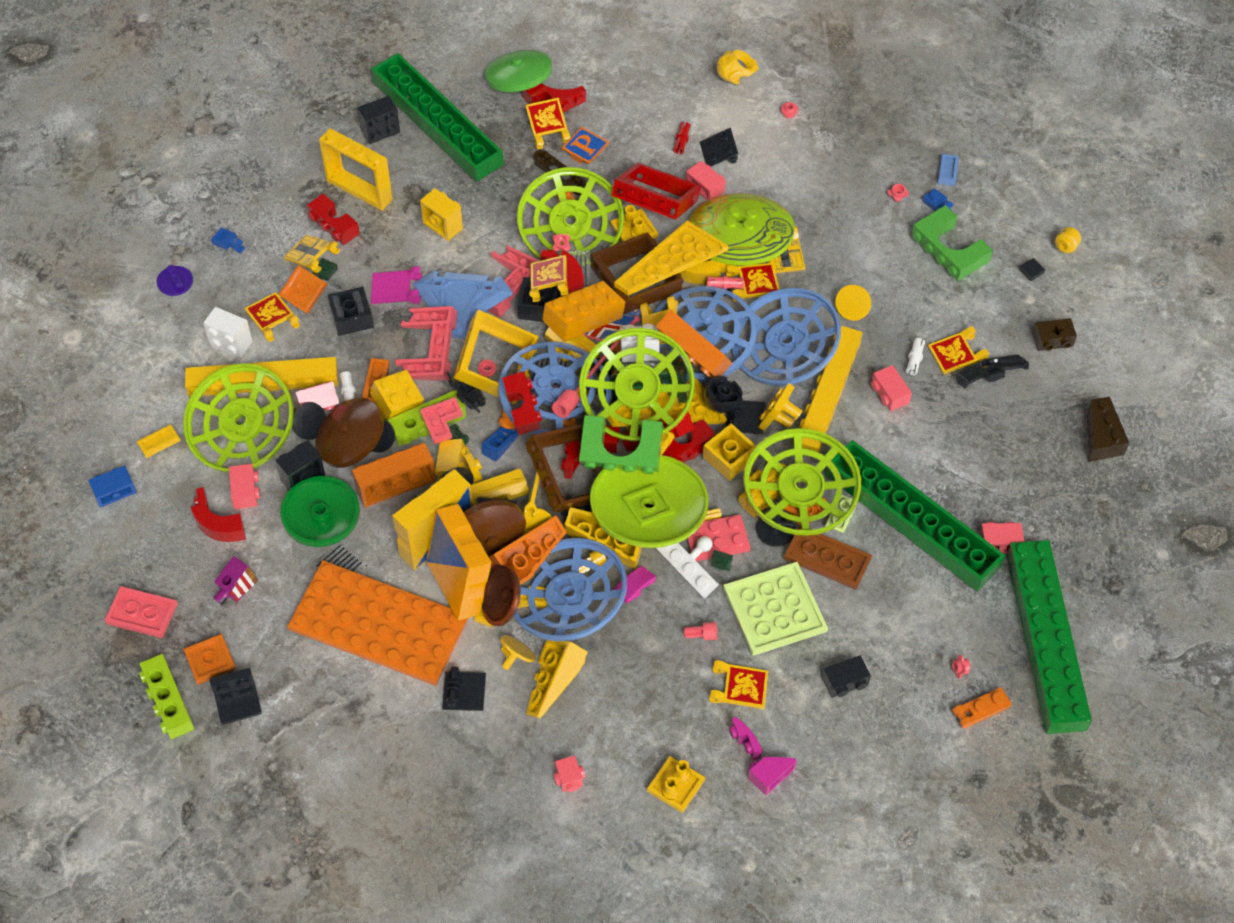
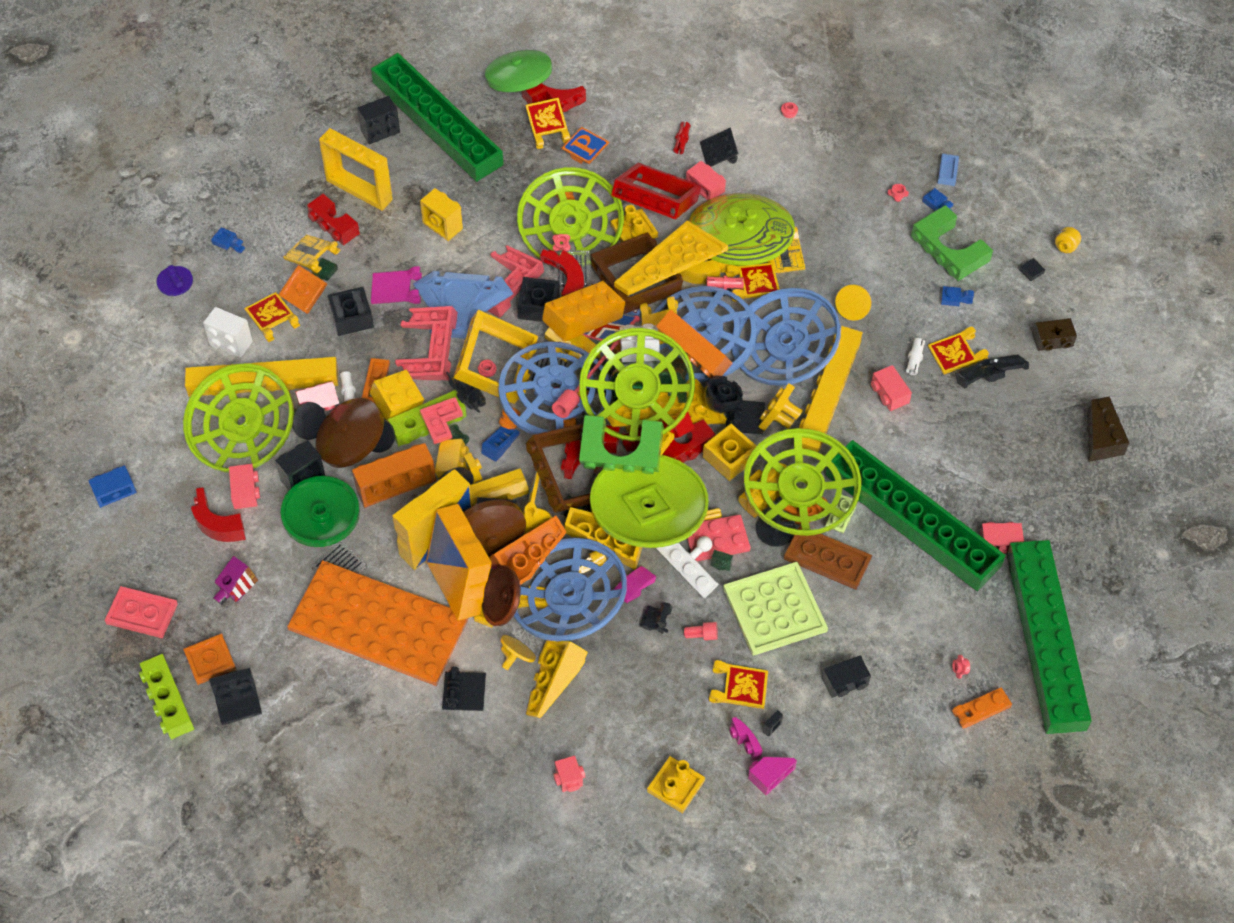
(158, 441): yellow plate -> none
(525, 417): red arch -> none
(549, 274): flag -> none
(550, 161): dark brown beam -> none
(655, 618): none -> black piece
(732, 70): yellow helmet -> none
(773, 723): none -> black tile
(953, 296): none -> blue plate

